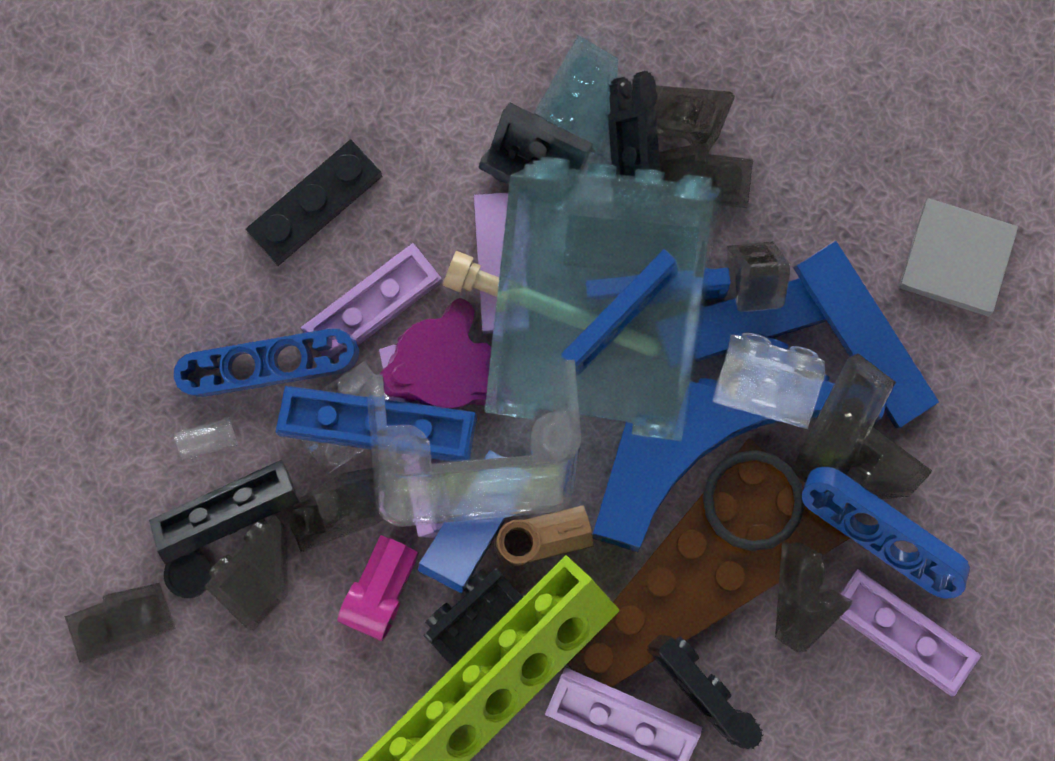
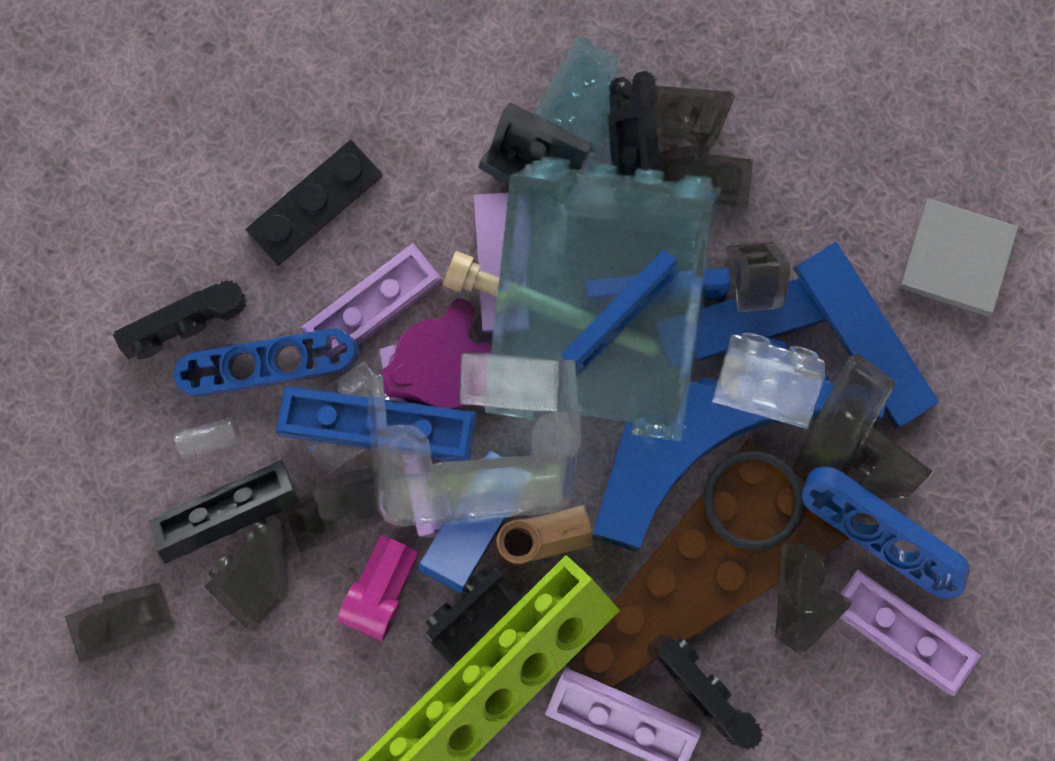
(182, 318): none -> black hinge
(188, 575): black piece -> none
(511, 381): none -> clear plate

